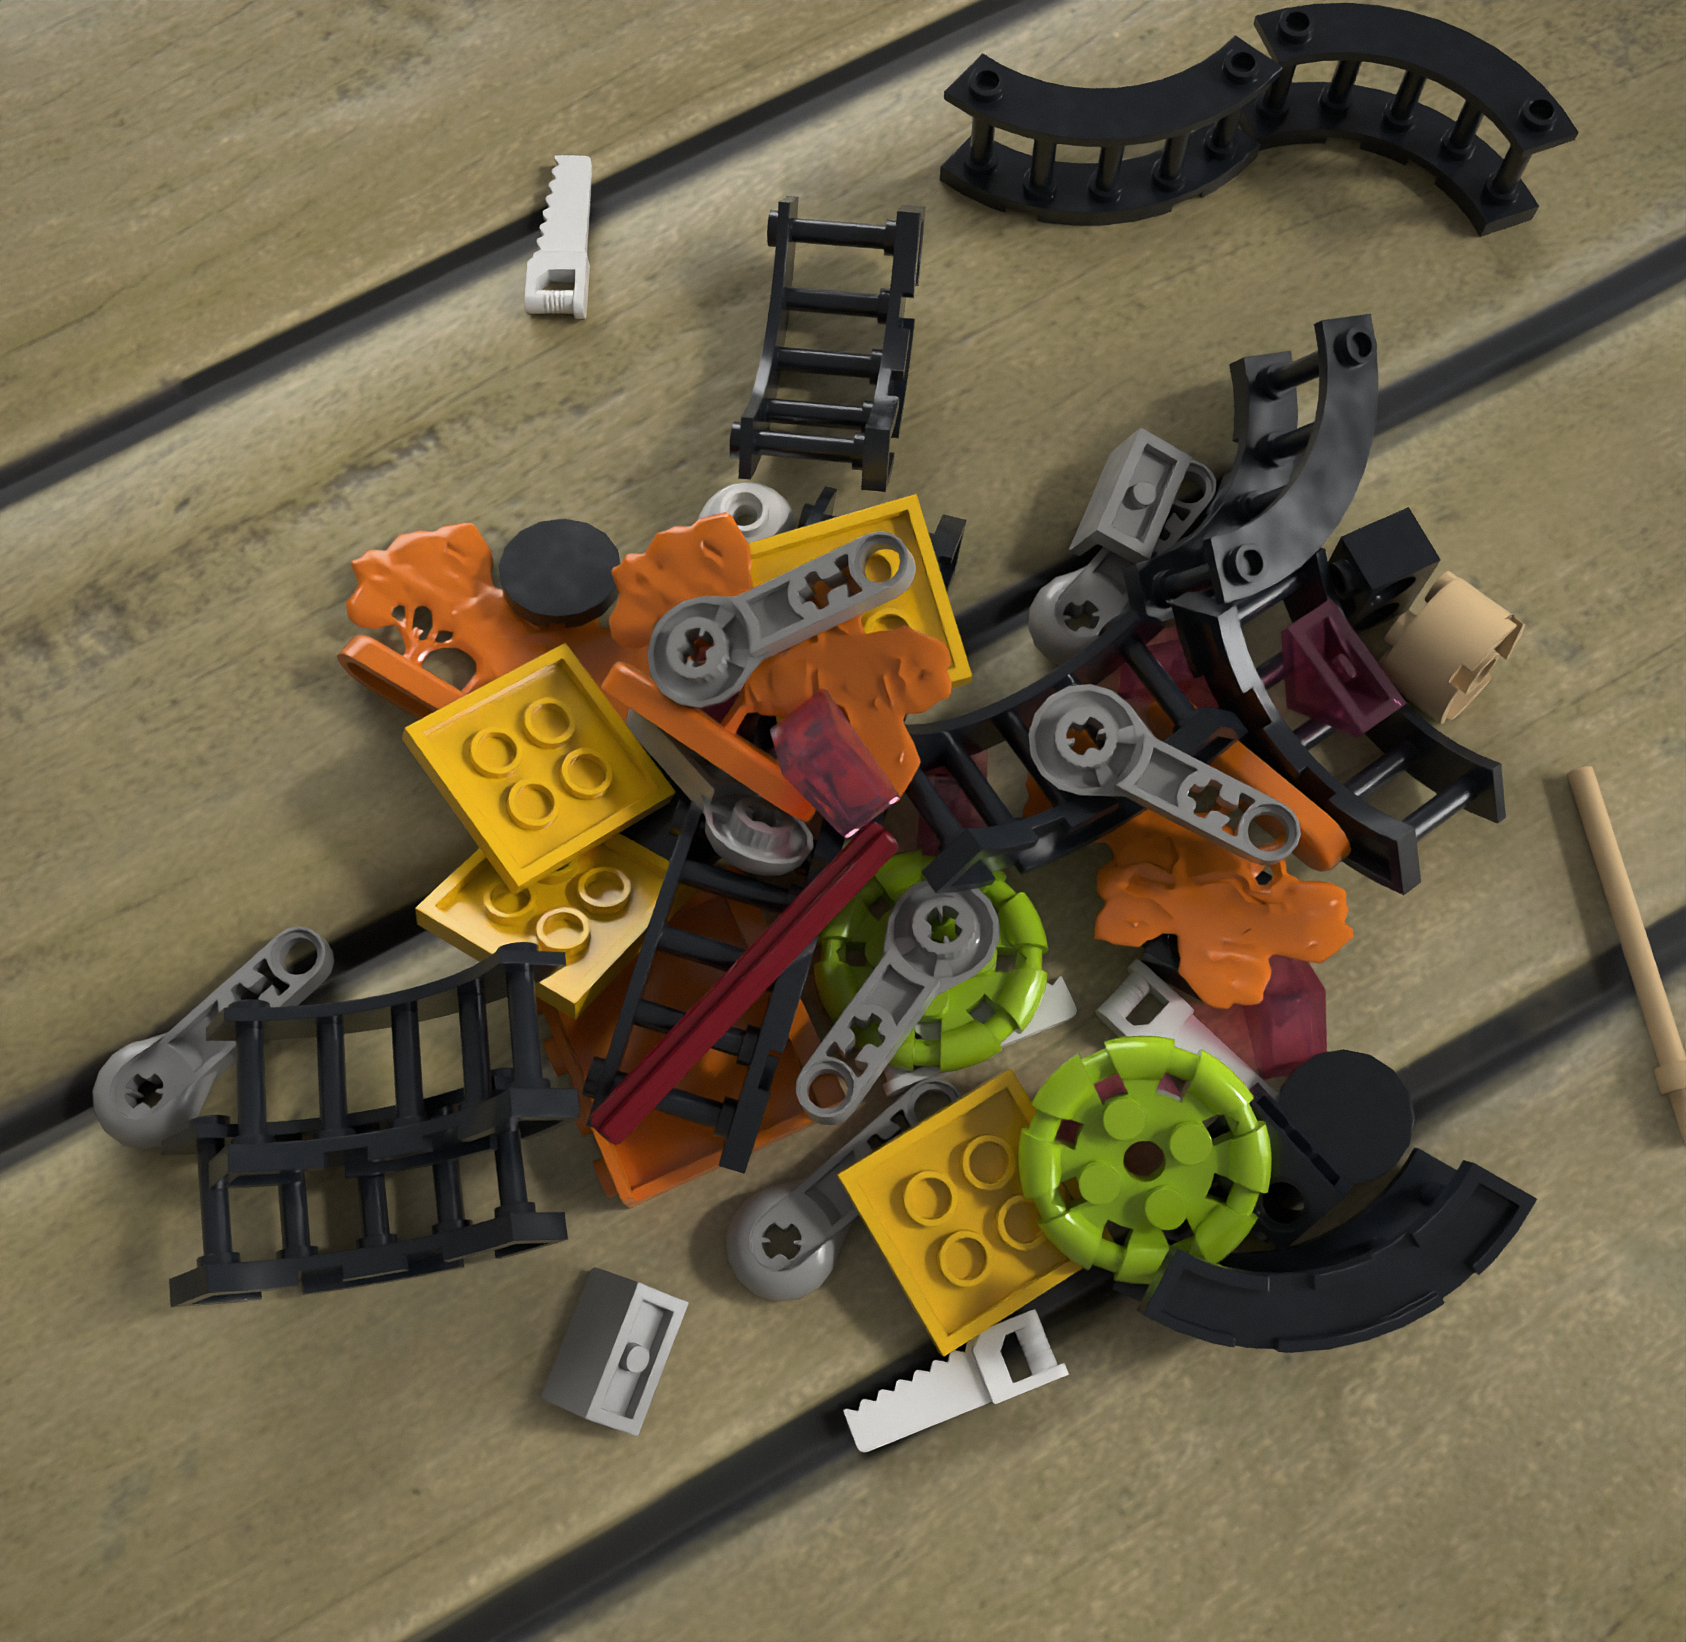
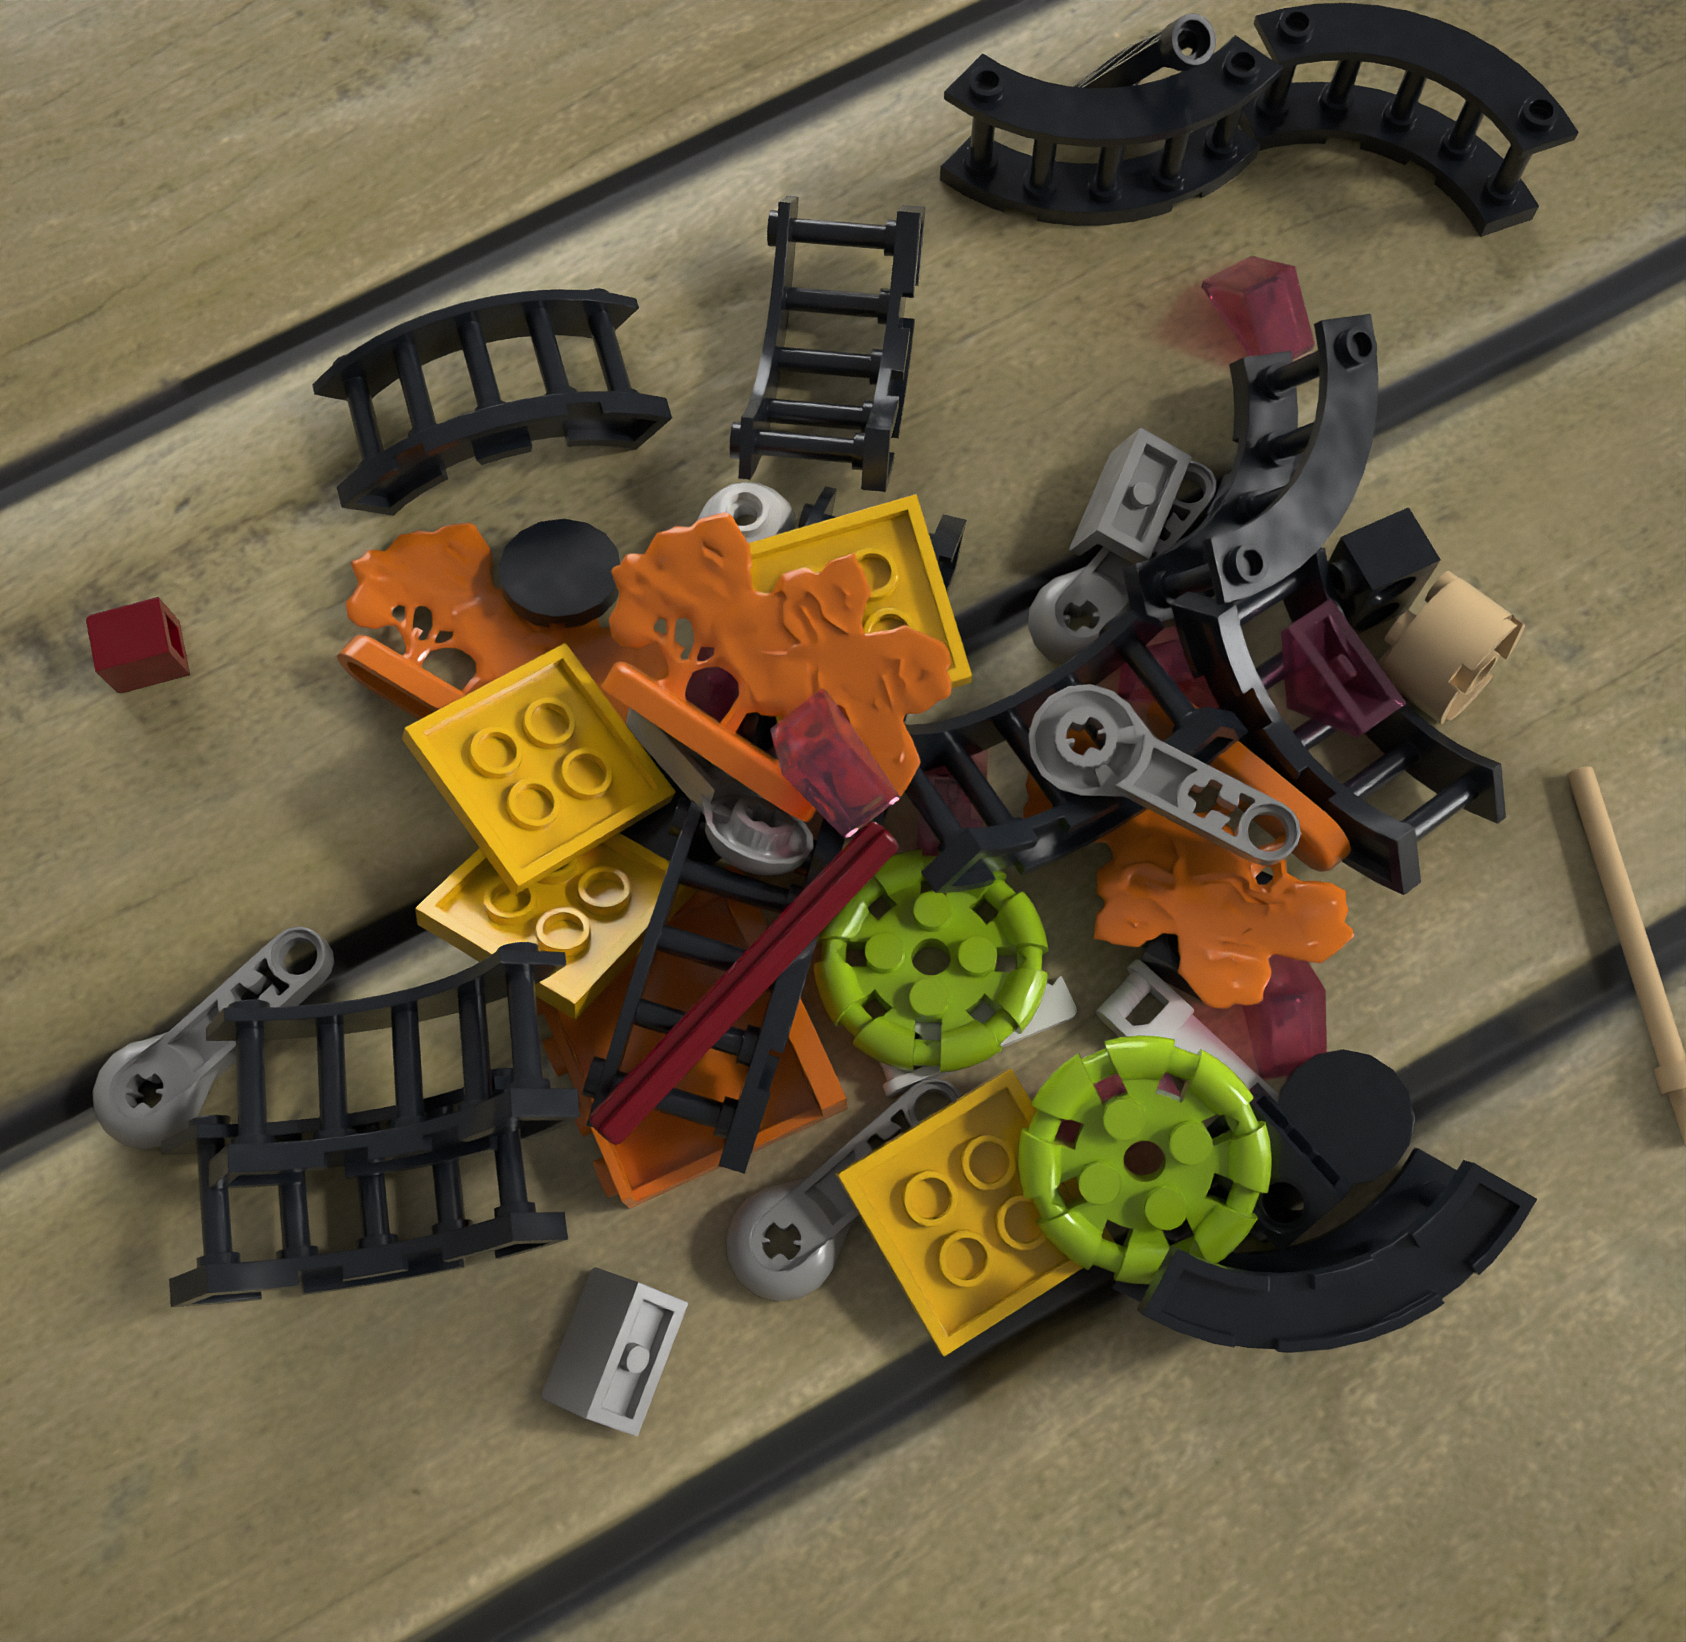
(137, 645): none -> dark red panel
(495, 428): none -> black fence
(563, 242): white piece -> none
(766, 621): light grey beam -> none
(902, 988): light grey beam -> none
(956, 1385): white piece -> none
(1155, 52): none -> black plate
(1262, 306): none -> clear pink slope

